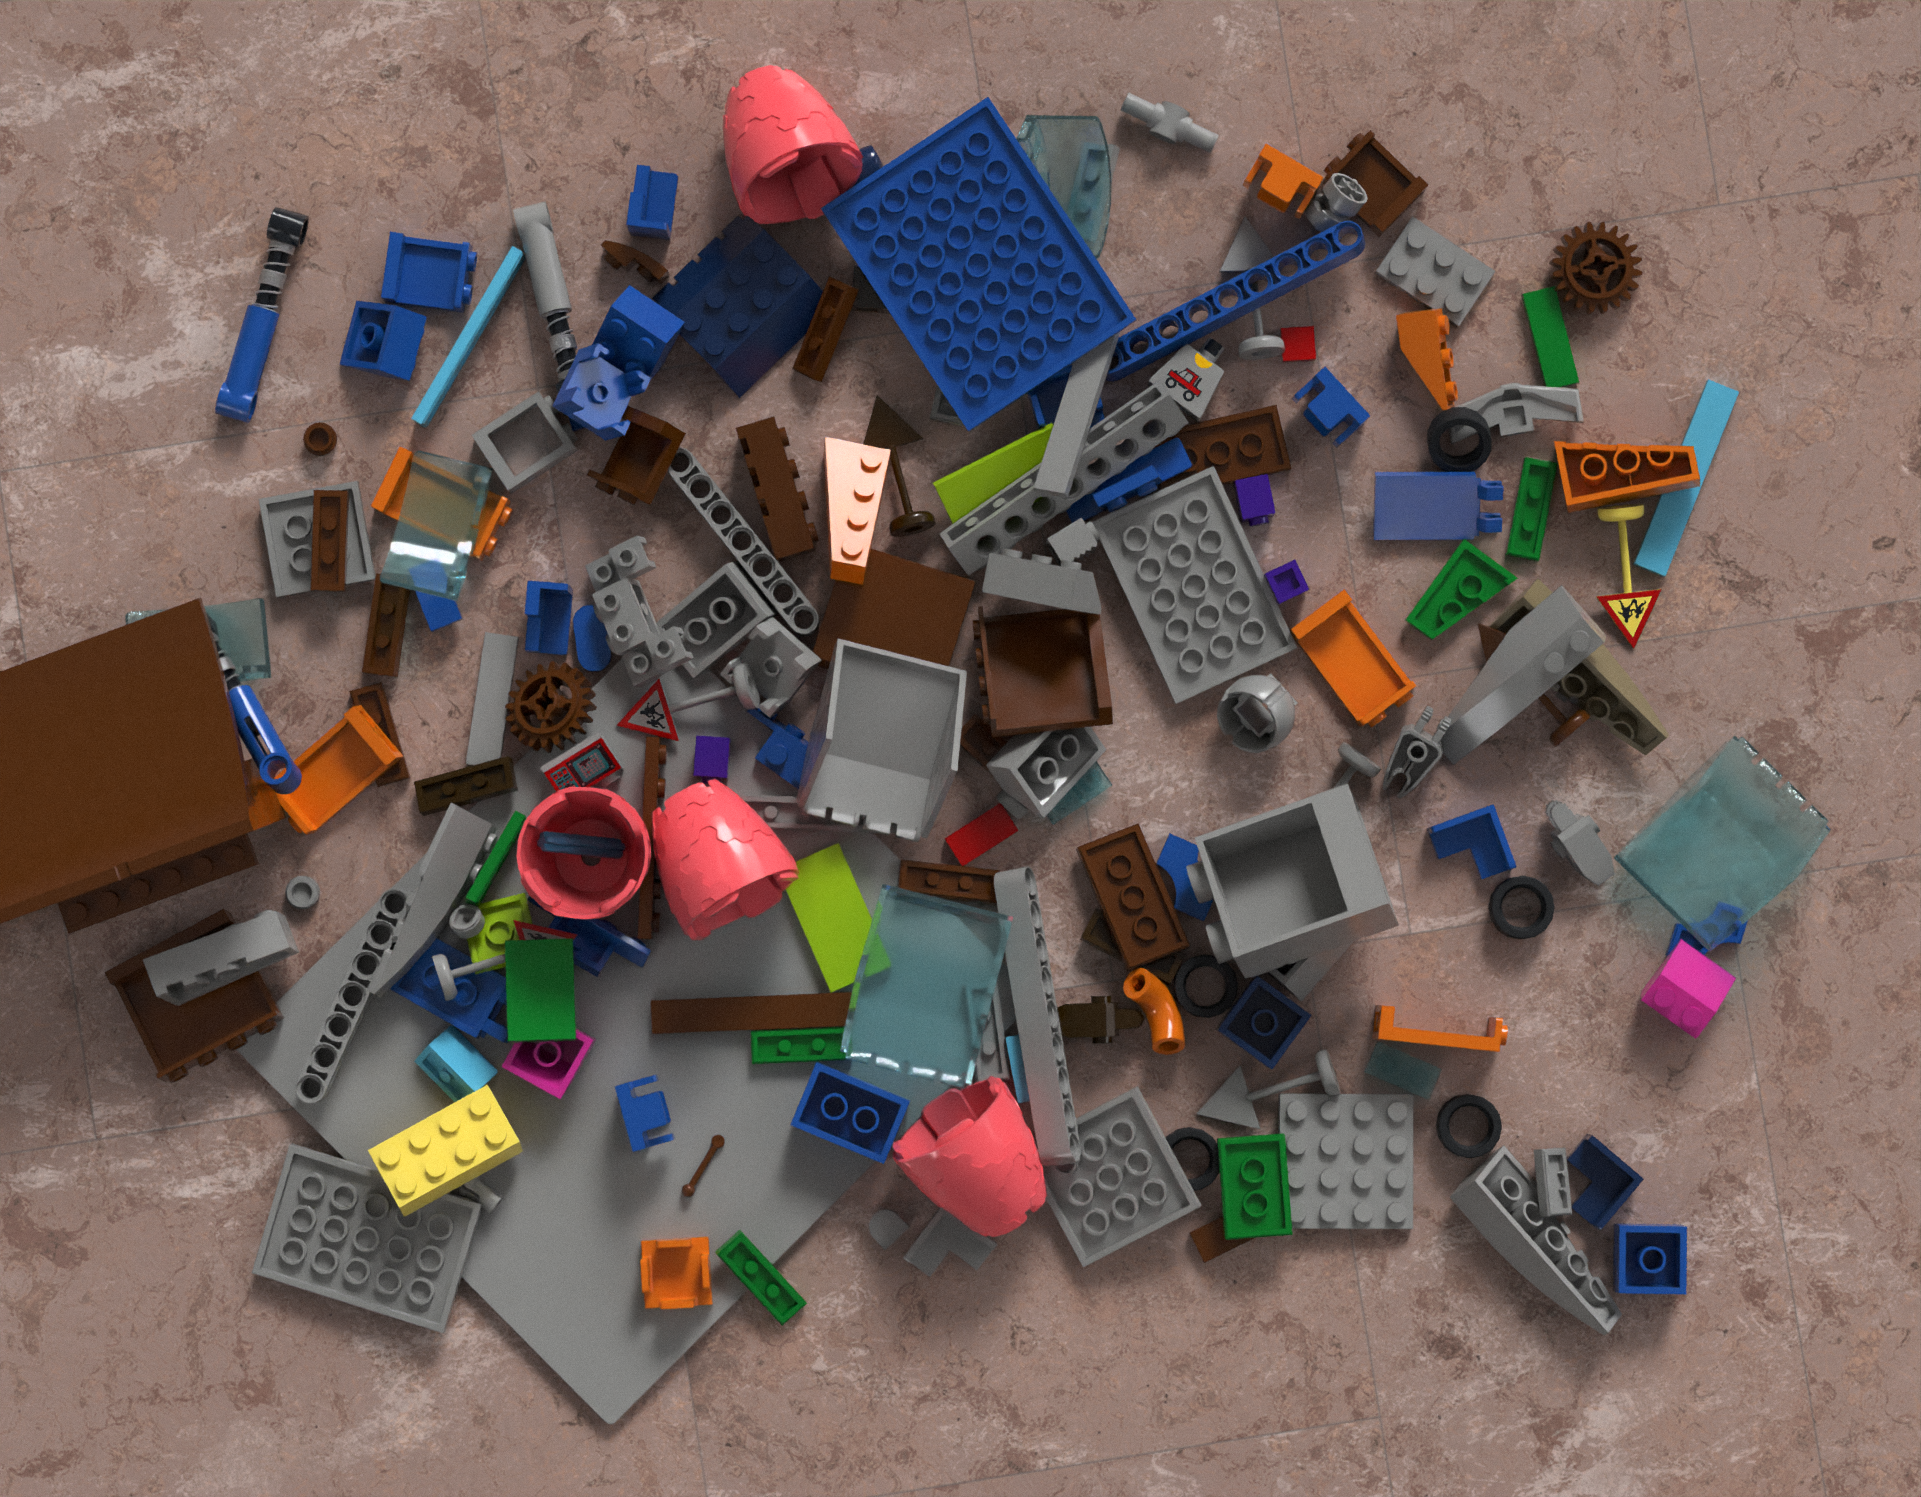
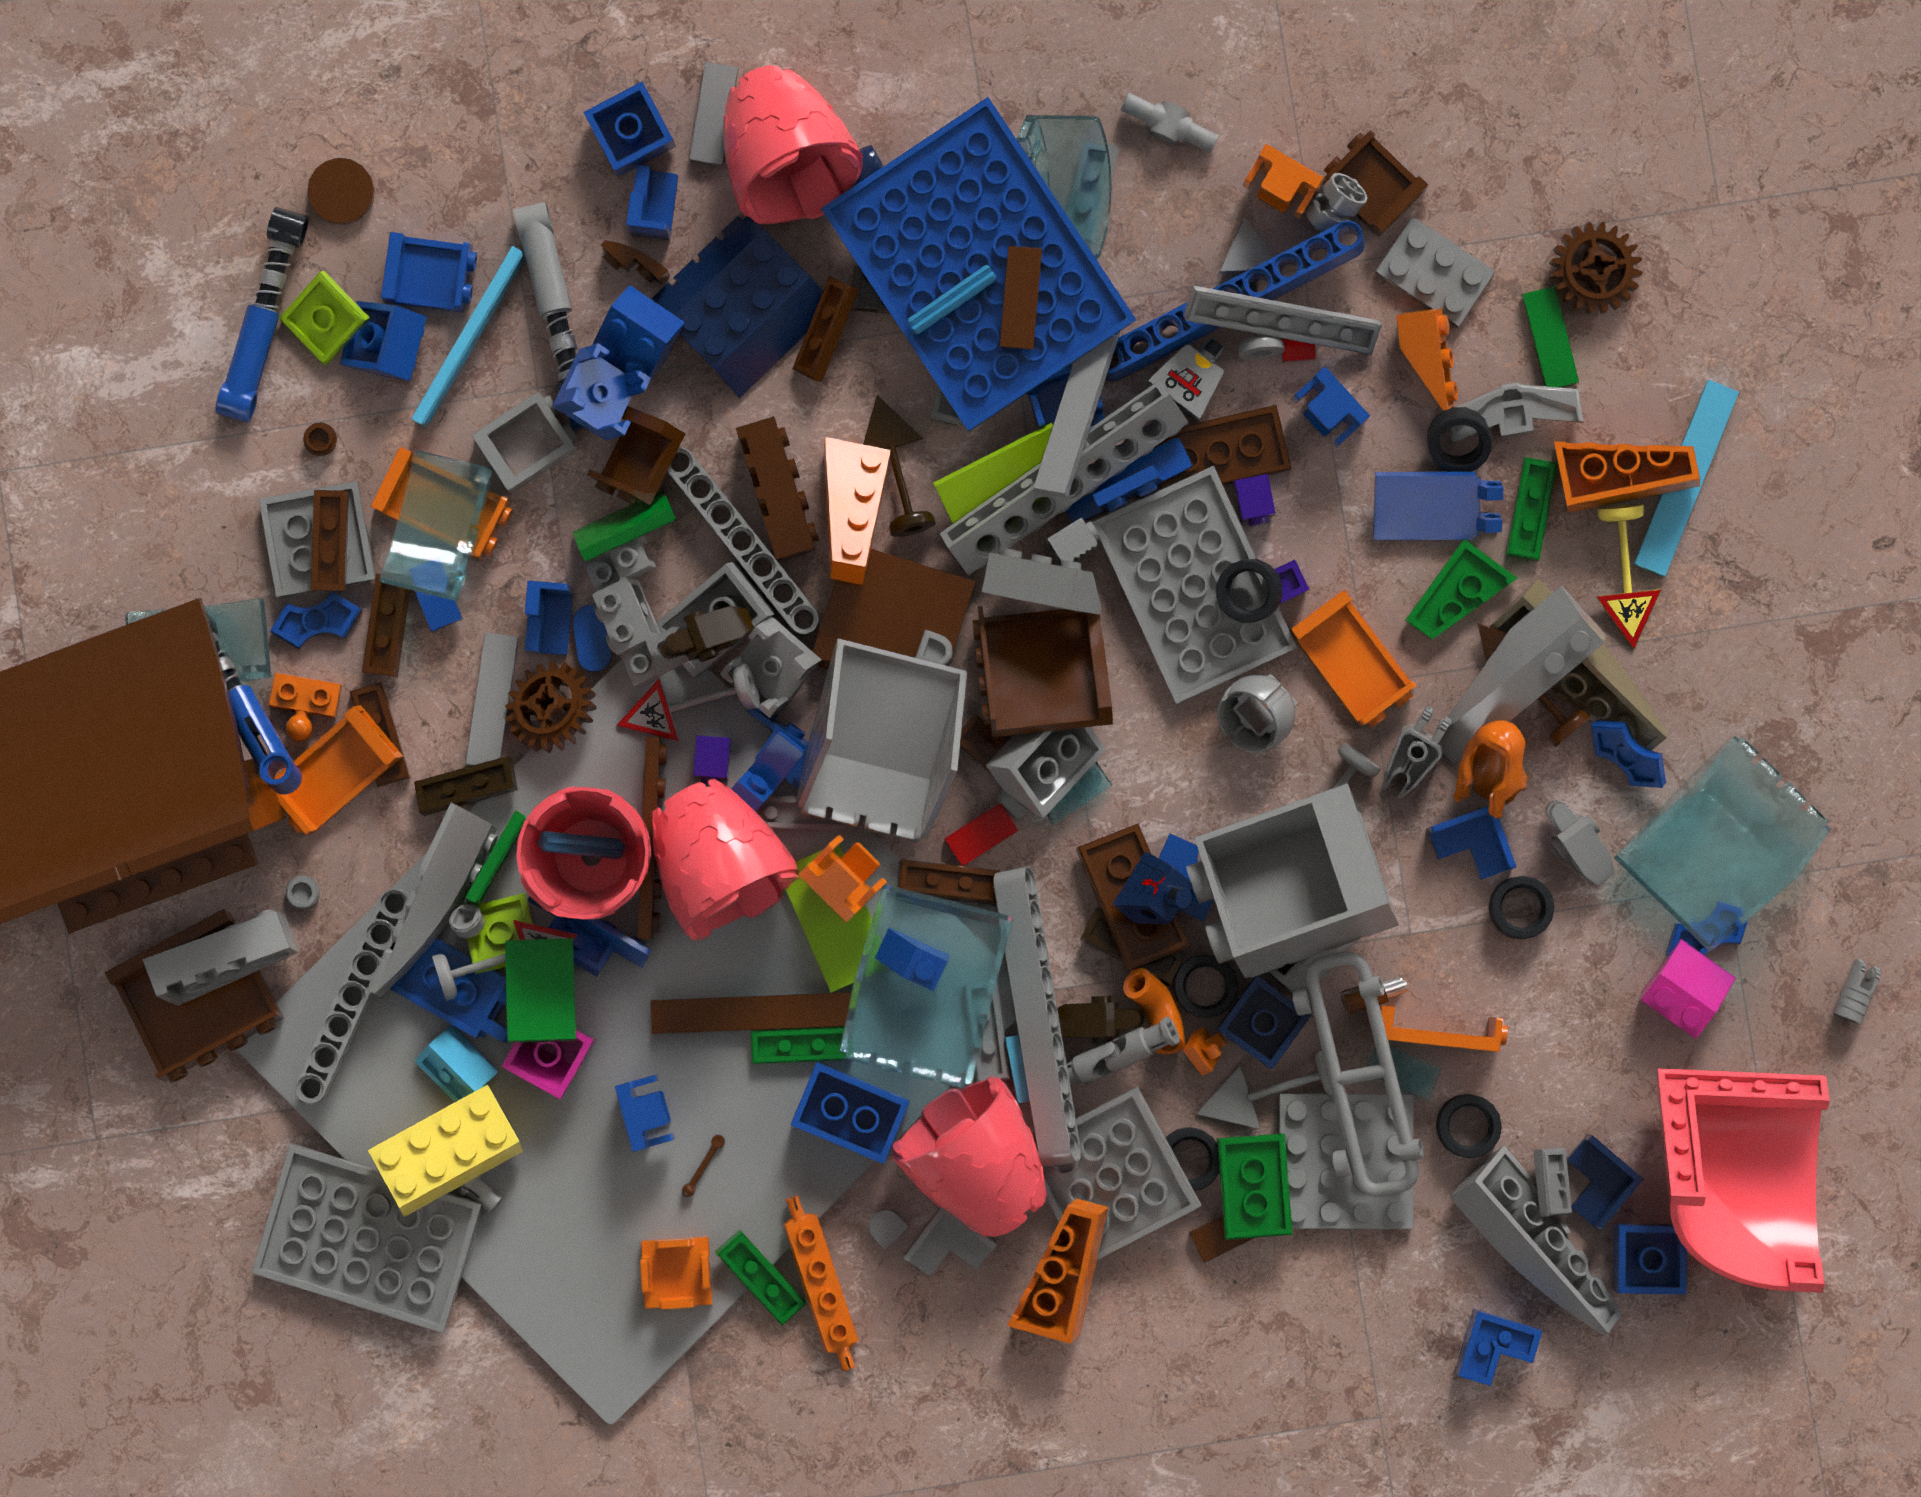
(300, 624): none -> blue tile
(304, 698): none -> orange plate
(324, 318): none -> lime tile
(341, 191): none -> reddish brown tile
(584, 765): slope -> none
(623, 526): none -> green tile
(629, 129): none -> blue brick
(707, 633): none -> dark brown hinge
(708, 130): none -> light grey tile
(768, 770): none -> blue bracket
(820, 1282): none -> orange plate
(843, 879): none -> orange panel
(912, 959): none -> blue slope
(934, 648): none -> light grey tile
(952, 299): none -> dark azure axle
(1021, 298): none -> reddish brown tile
(1063, 1278): none -> orange wedge
(1110, 1057): none -> light grey piece
(1153, 892): none -> dark blue torso
(1204, 1050): none -> orange tile
(1225, 600): none -> black tyre
(1282, 320): none -> light grey tile
(1350, 1160): none -> light grey bar
(1354, 1002): none -> reddish brown piece
(1487, 1339): none -> blue panel
(1493, 765): none -> orange hair
(1639, 764): none -> blue tile
(1745, 1172): none -> coral panel
(1856, 998): none -> light grey hinge

